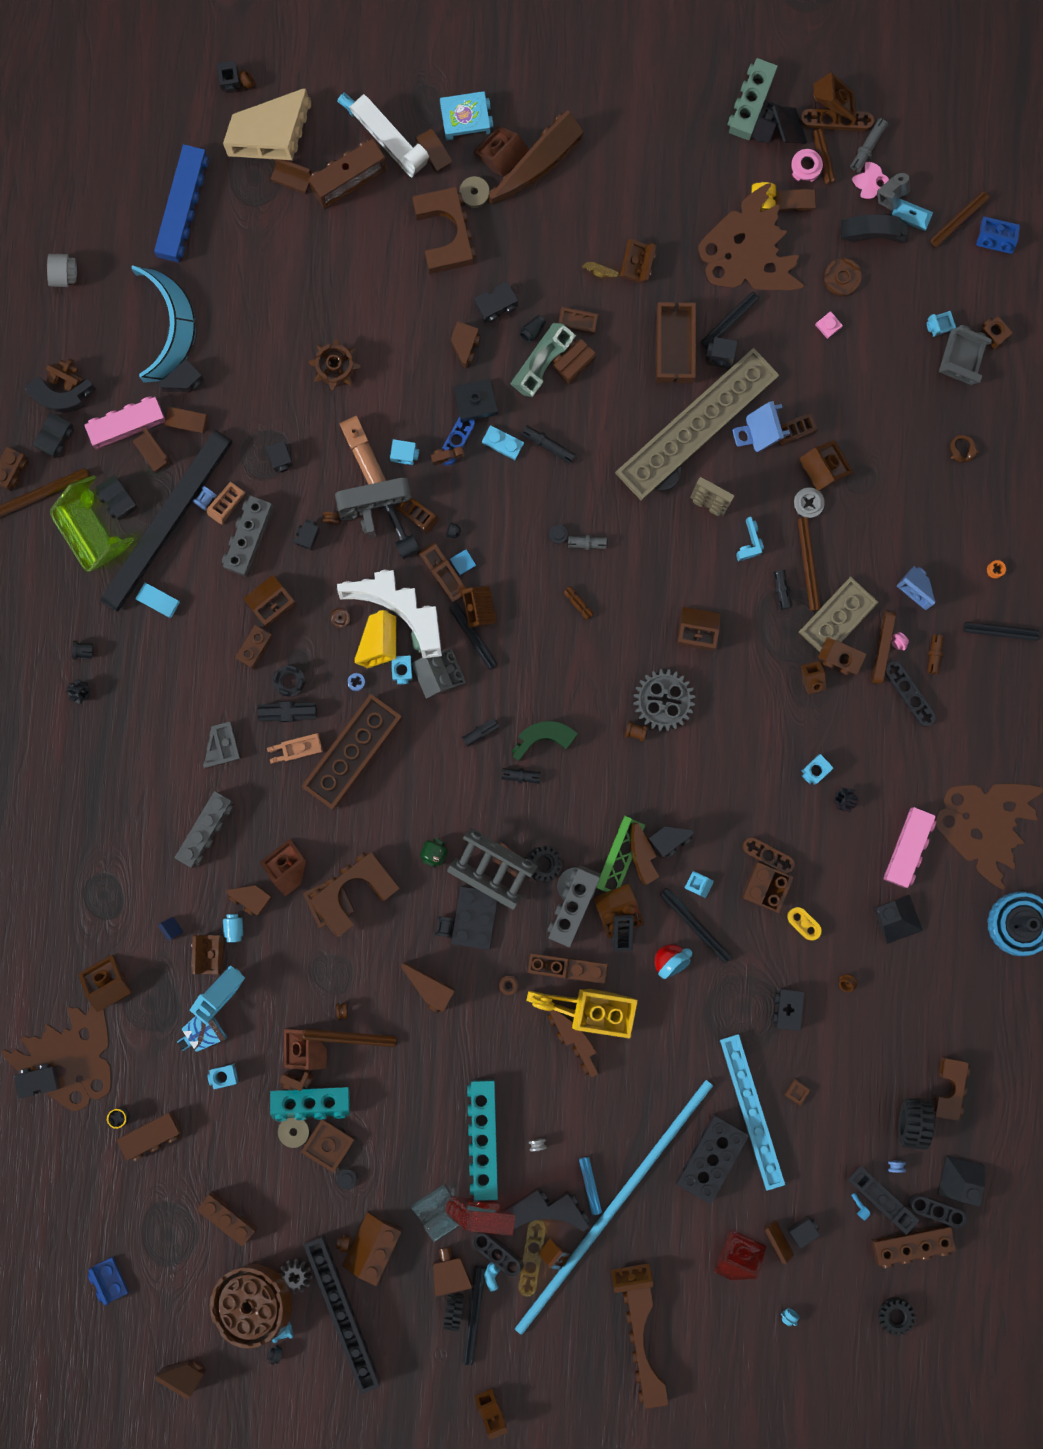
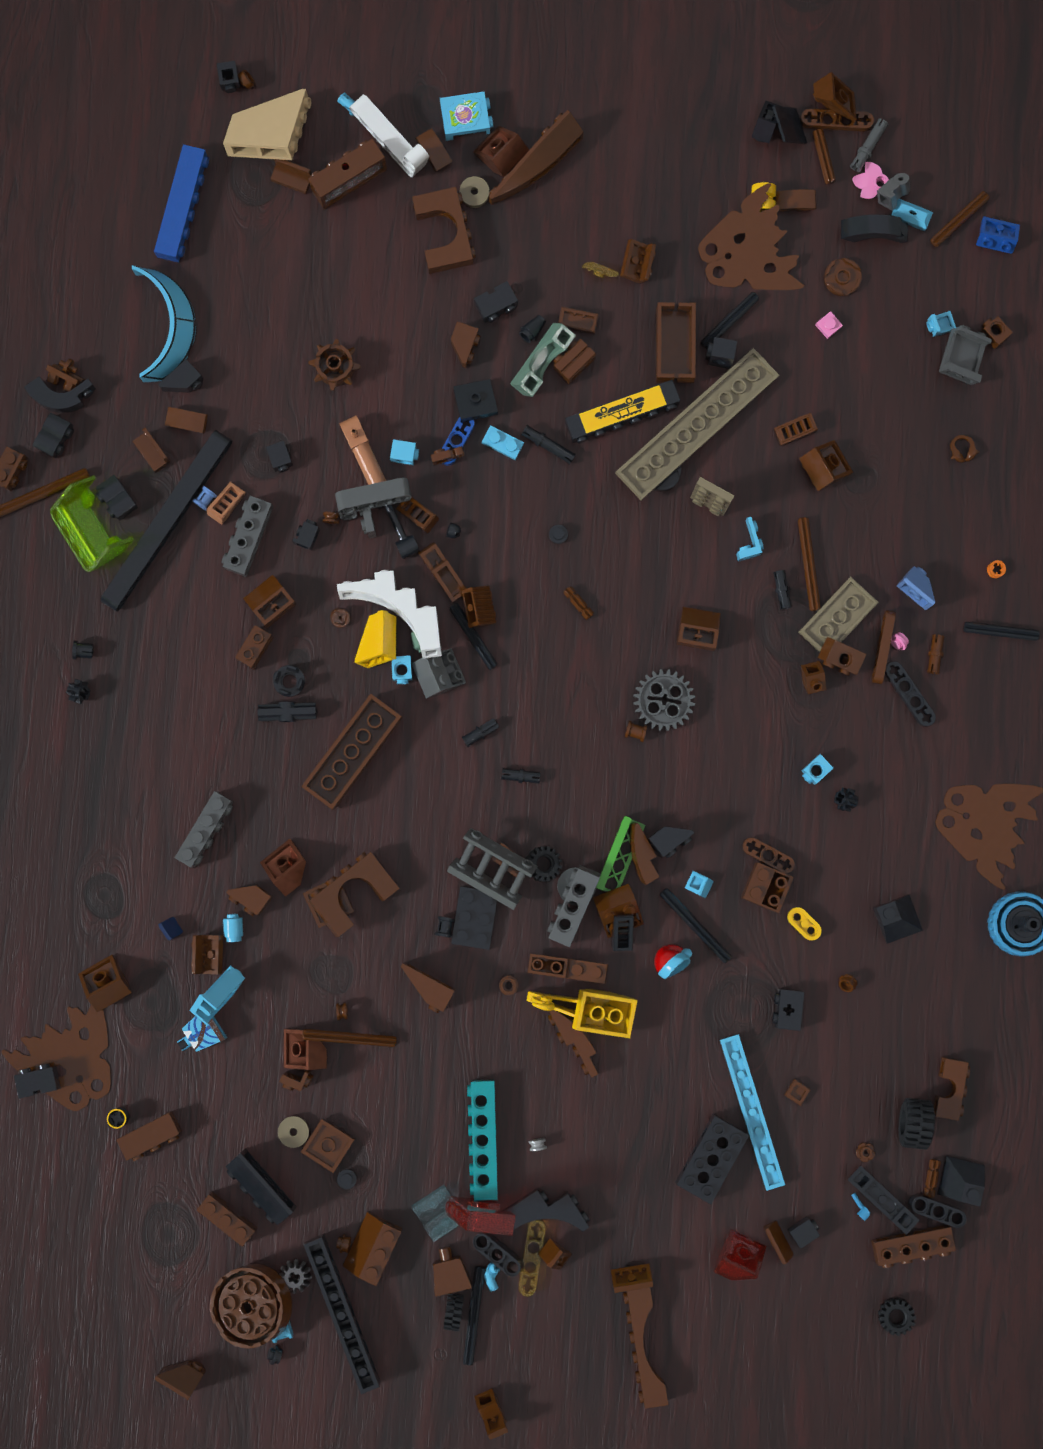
(61, 270): light grey piece -> none
(107, 1281): blue bracket -> none
(125, 422): bright pink brick -> none
(157, 600): medium azure slope -> none
(221, 746): dark grey wing -> none
(231, 1073): medium azure brick -> none
(261, 1187): none -> black slope
(280, 1099): teal brick -> none
(297, 748): nougat hinge -> none
(358, 687): medium blue bush -> none
(434, 852): dark green head -> none
(463, 562): dark azure tile -> none
(546, 730): dark green arch -> none
(587, 542): dark grey pin -> none
(590, 1185): dark azure axle -> none
(613, 1207): medium azure piece -> none
(622, 411): none -> brick
(759, 70): sand green brick -> none
(762, 428): medium blue piece -> none
(790, 1317): medium azure plate -> none
(804, 174): bright pink piece -> none
(809, 493): light grey gear -> none
(860, 1152): none -> reddish brown plate
(896, 1166): medium blue bush -> none
(909, 847): bright pink brick -> none
(932, 1178): none -> reddish brown axle

